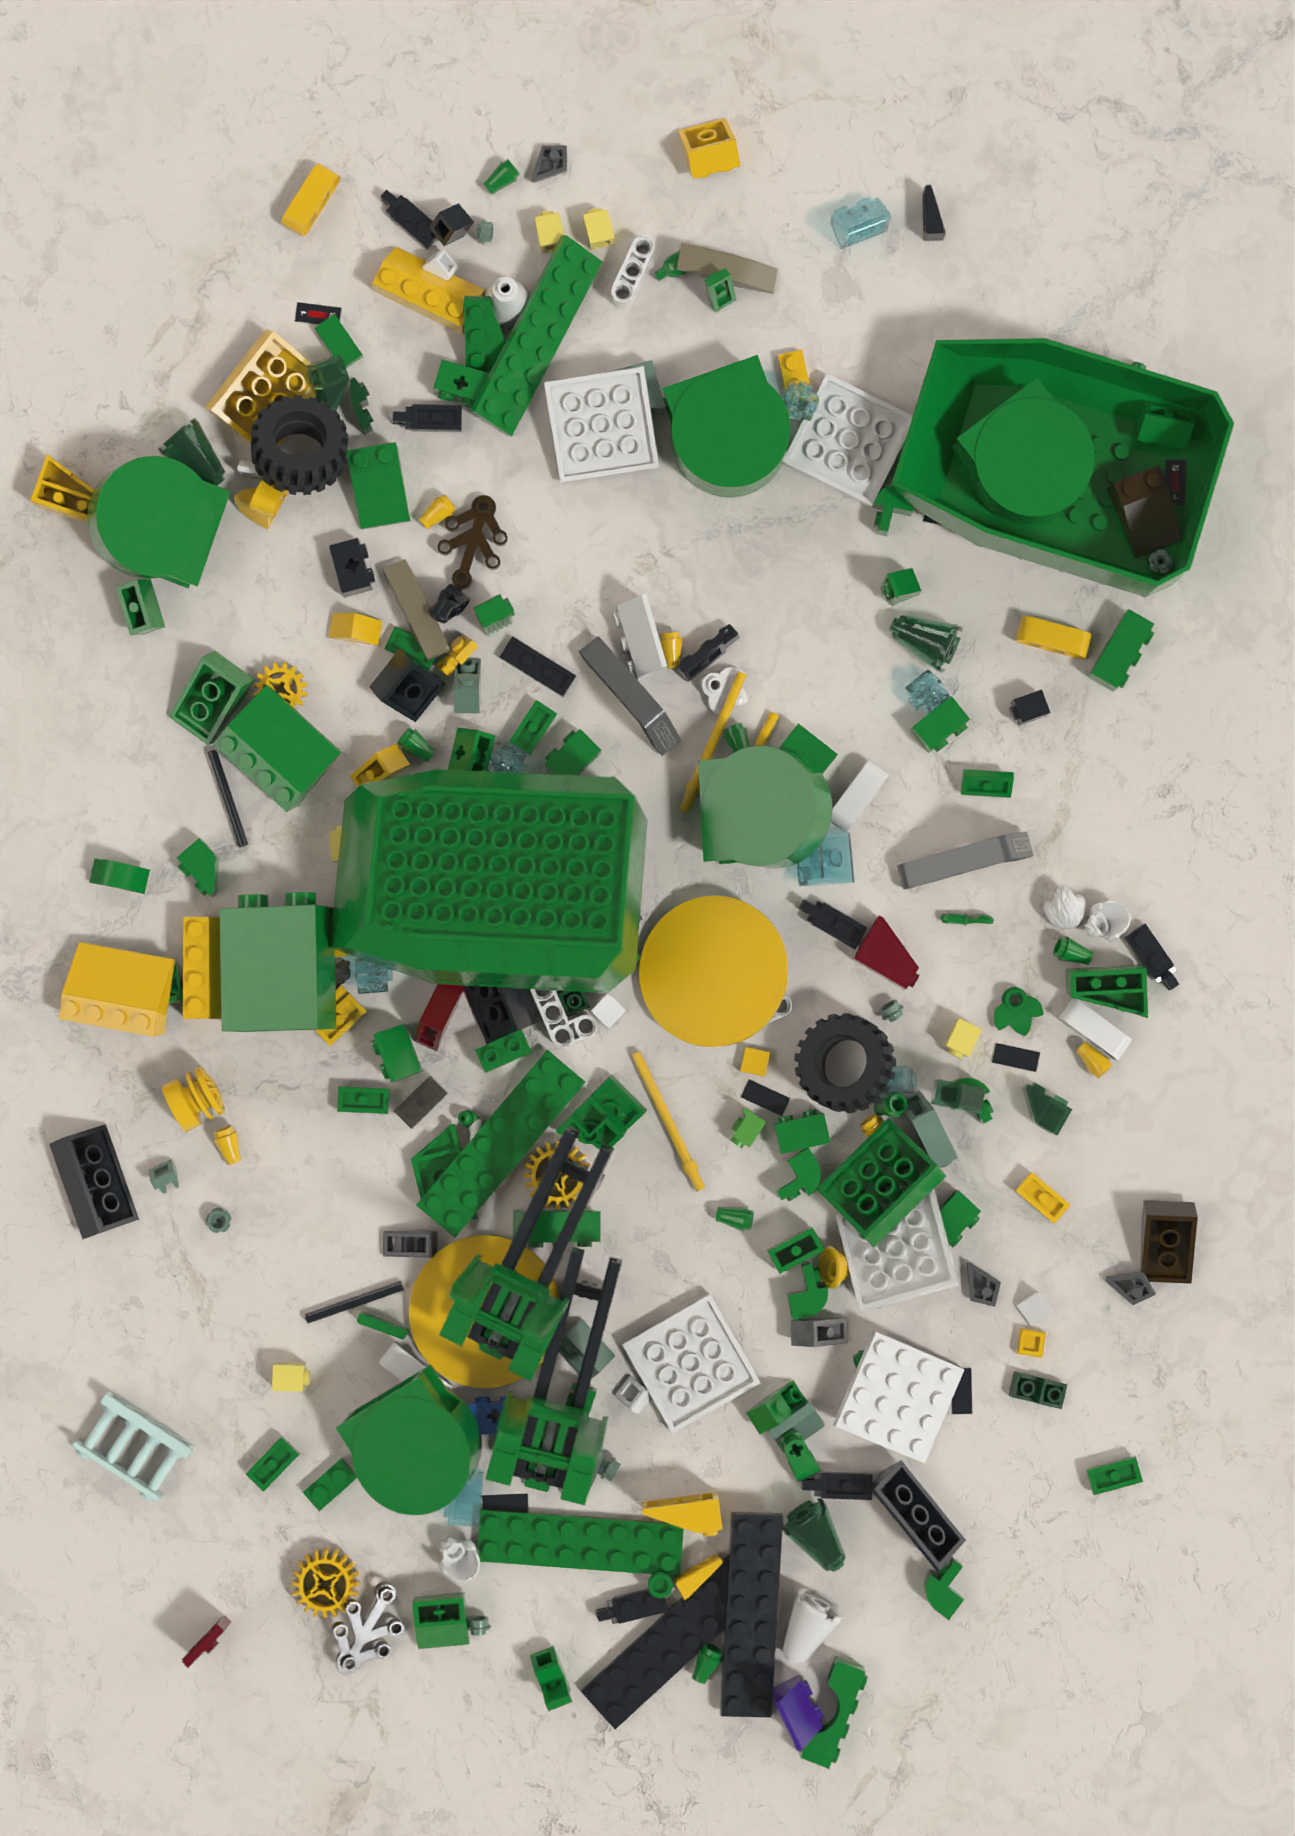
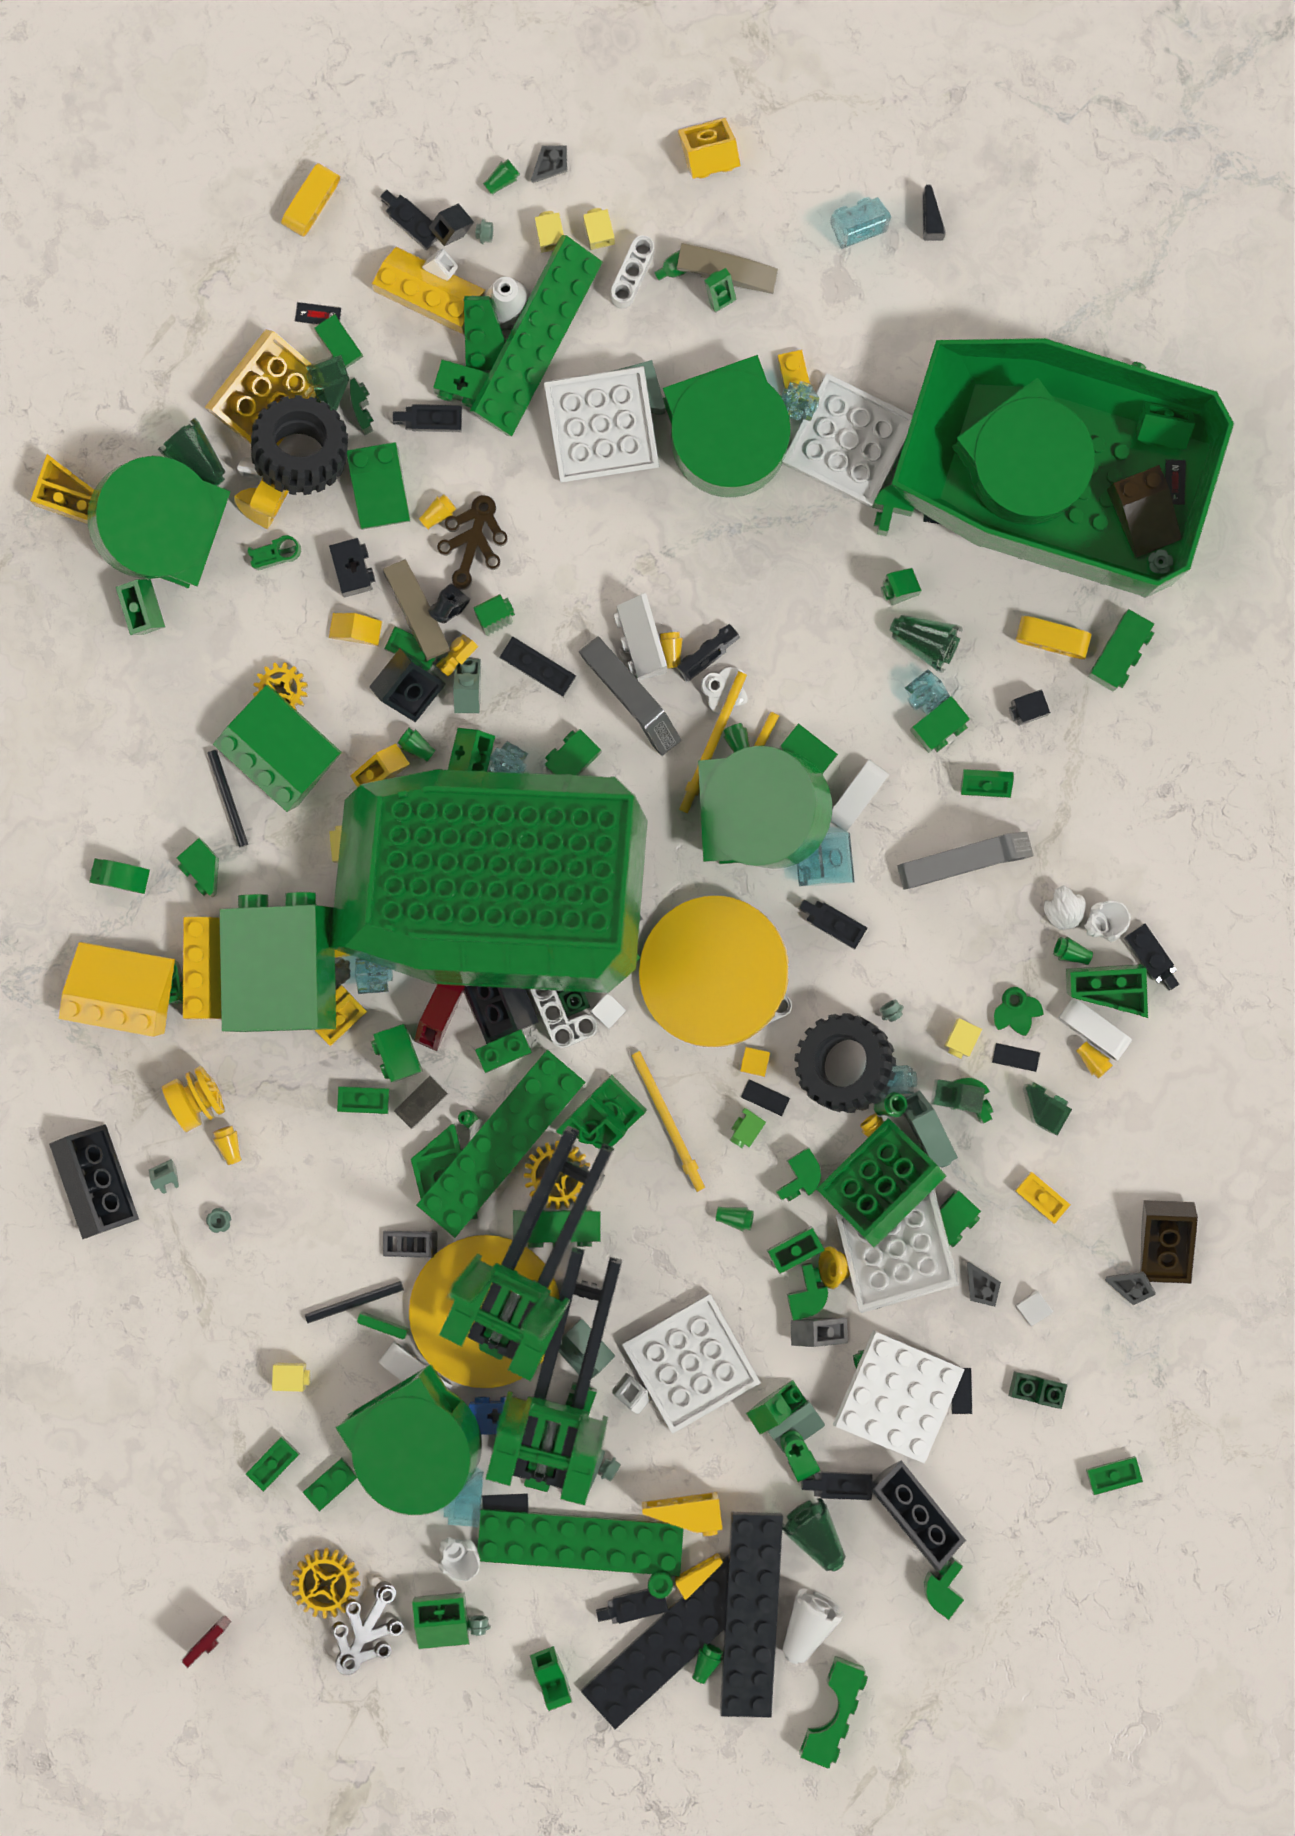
(155, 1433): light aqua fence -> none
(211, 697): green slope -> none
(271, 554): none -> green piece
(533, 727): green plate -> none
(798, 1711): dark purple slope -> none
(801, 1132): green brick -> none
(887, 956): dark red slope -> none
(963, 919): green piece -> none
(1031, 1342): yellow tile -> none

